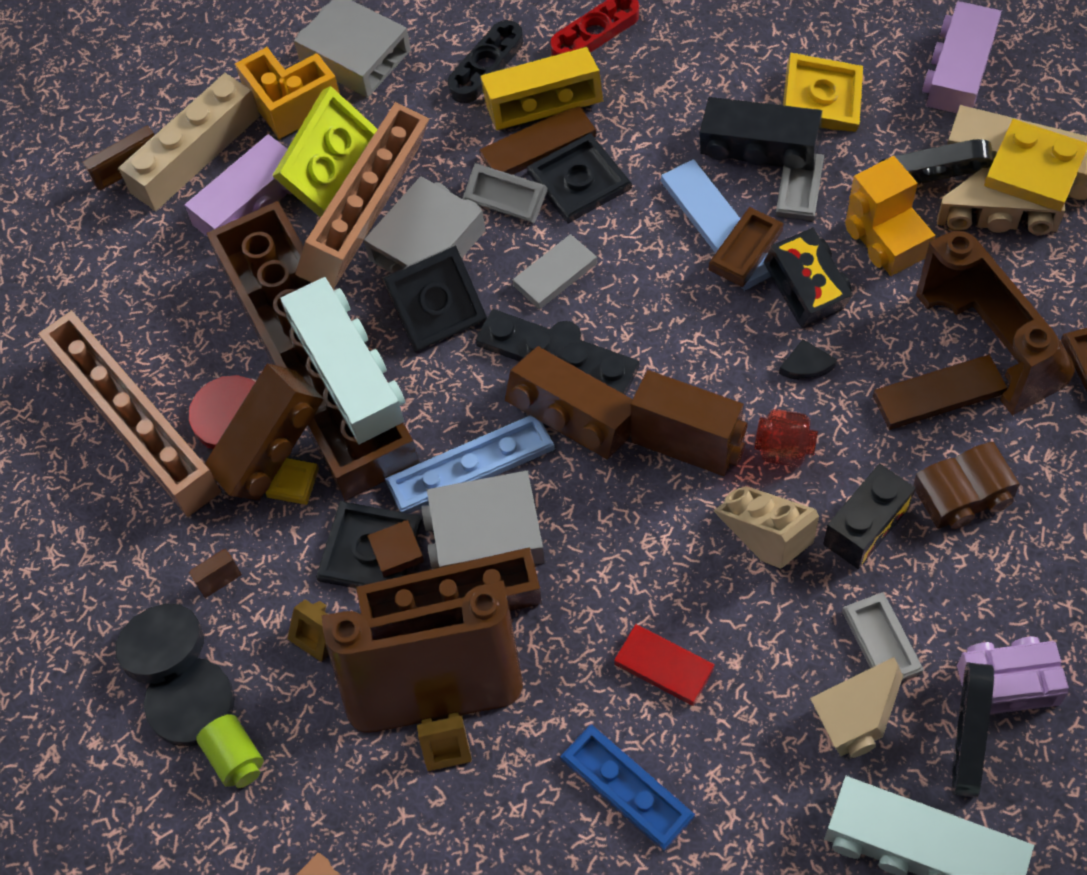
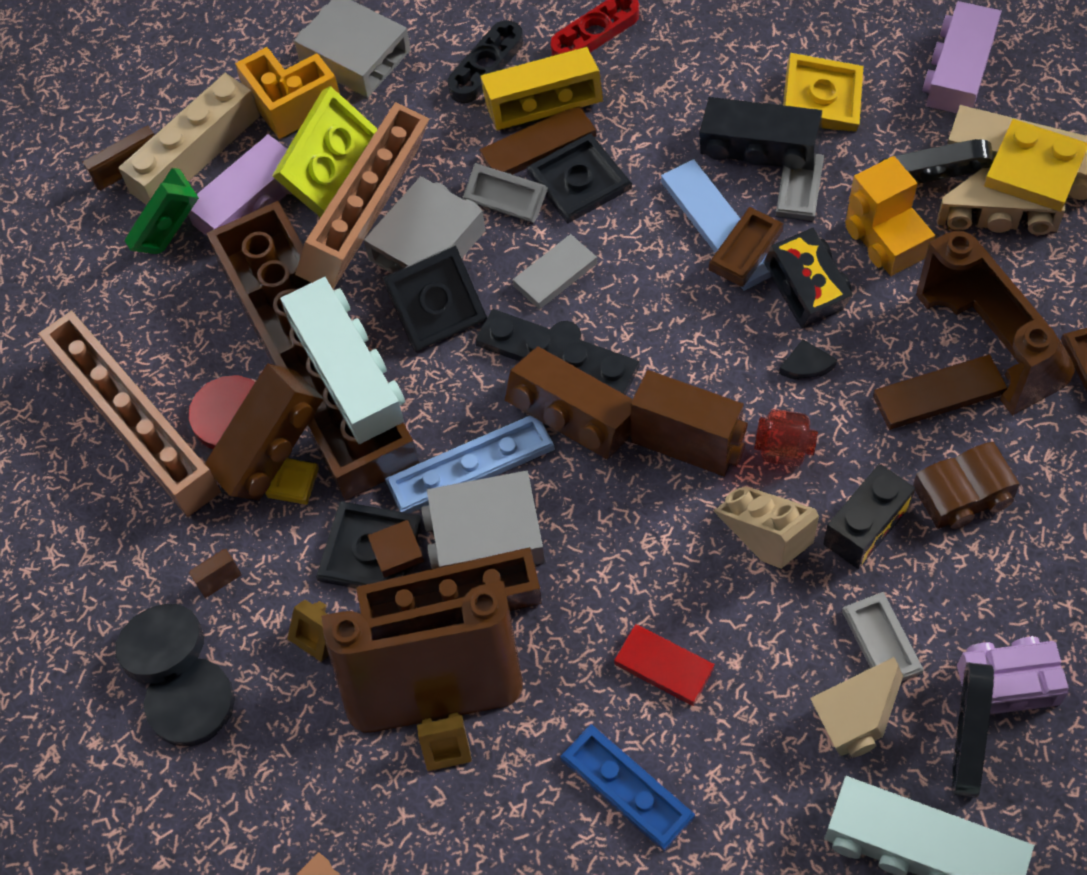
(162, 214): none -> green panel
(230, 751): lime brick -> none

